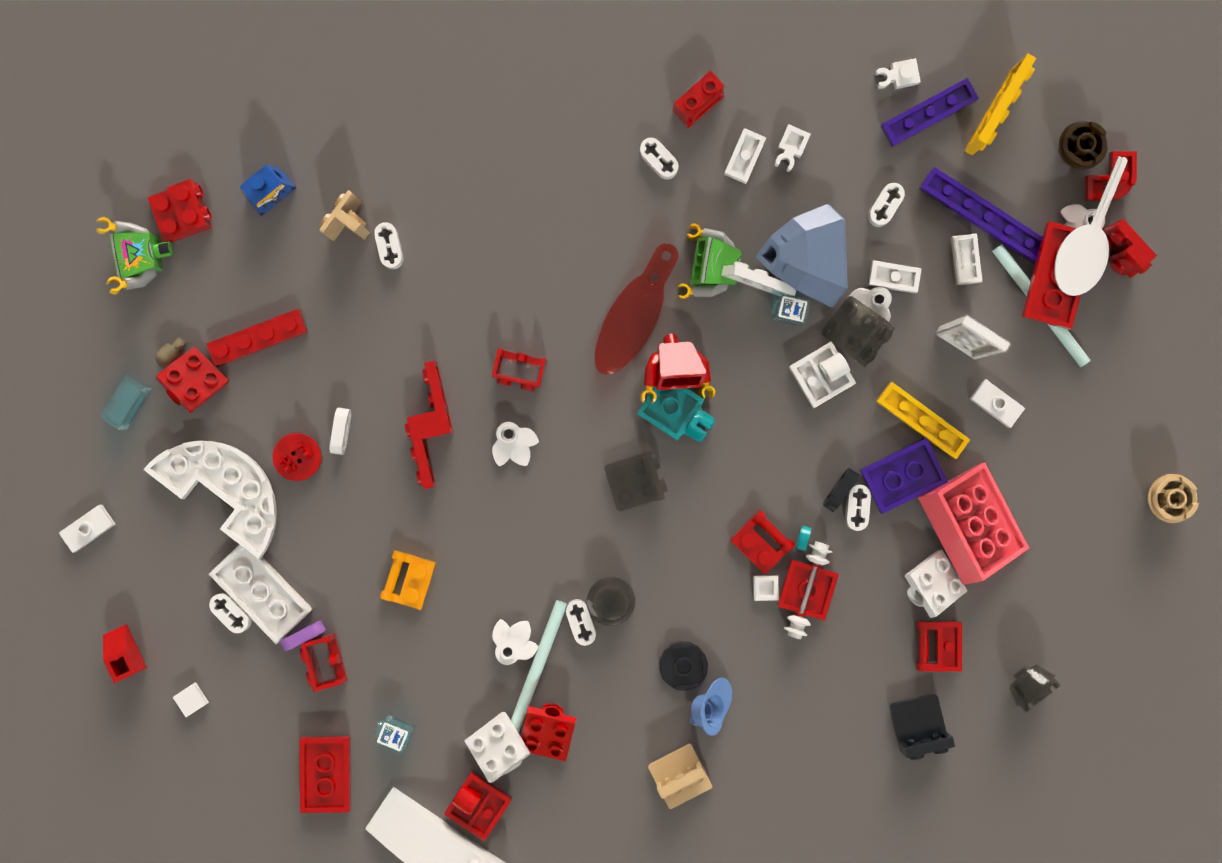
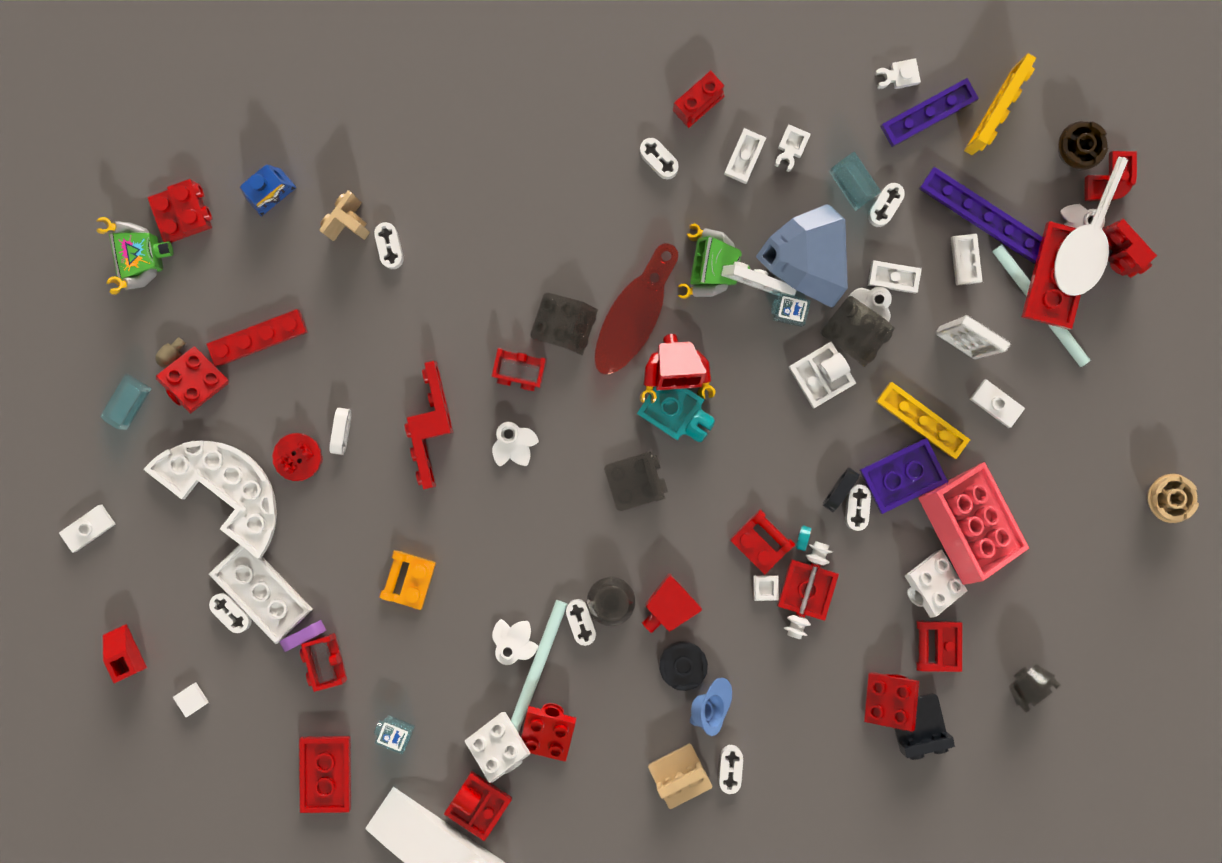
(564, 322): none -> clear smoke bracket
(670, 606): none -> red torso
(736, 770): none -> white beam
(855, 181): none -> clear light blue brick
(891, 701): none -> red plate

